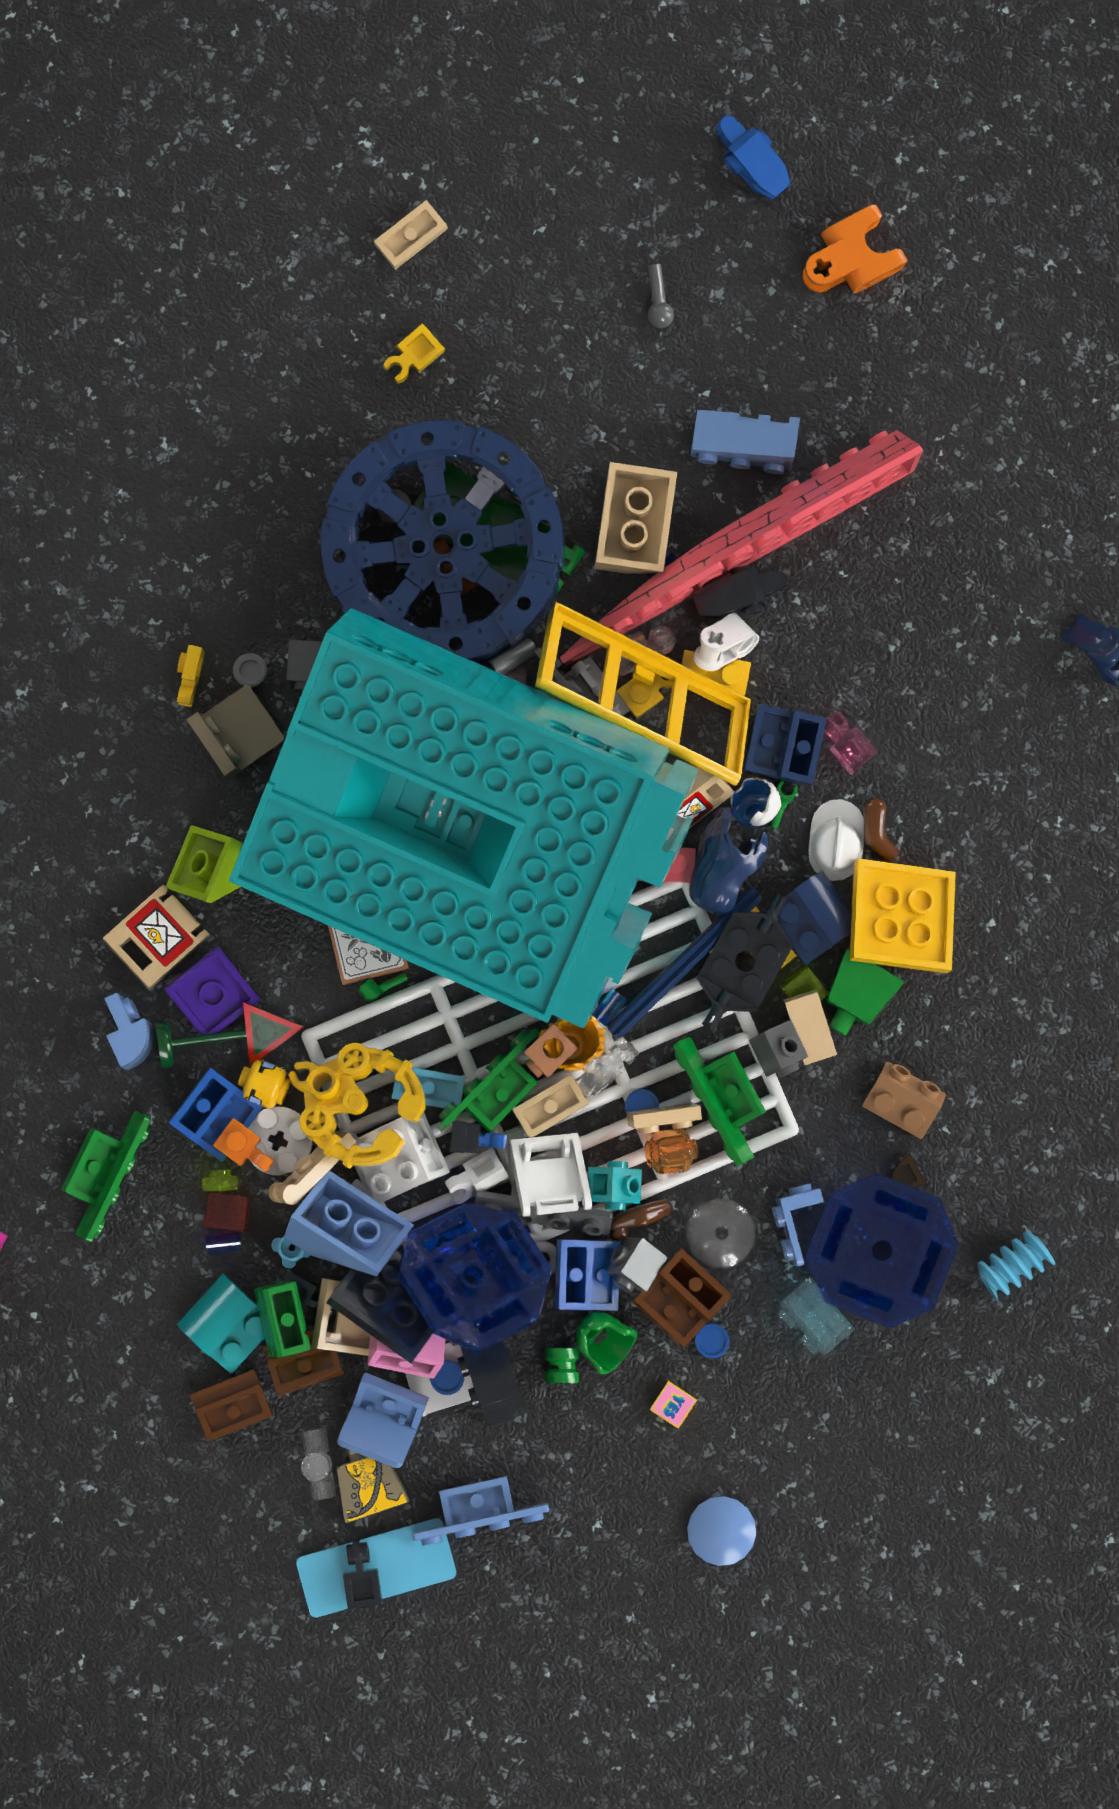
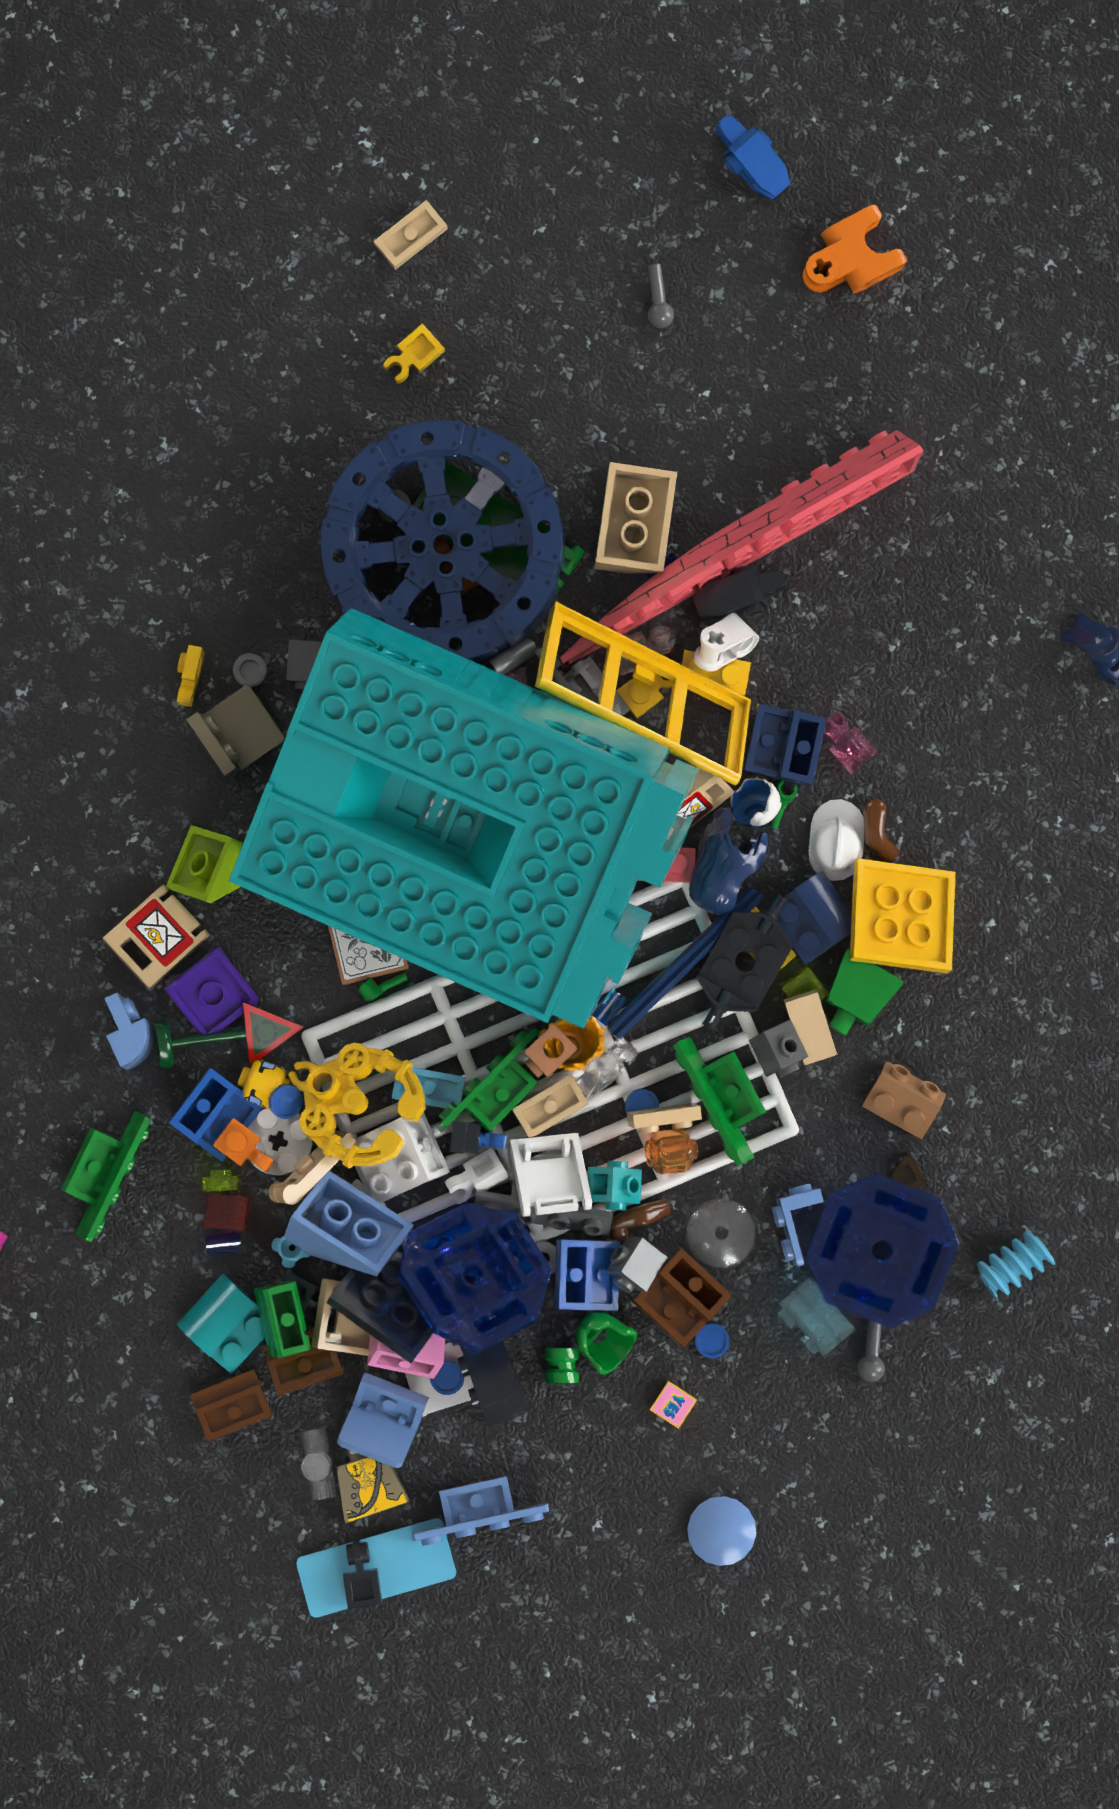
(285, 1101): none -> blue piece
(744, 441): medium blue wedge -> none
(871, 1366): none -> dark grey bar

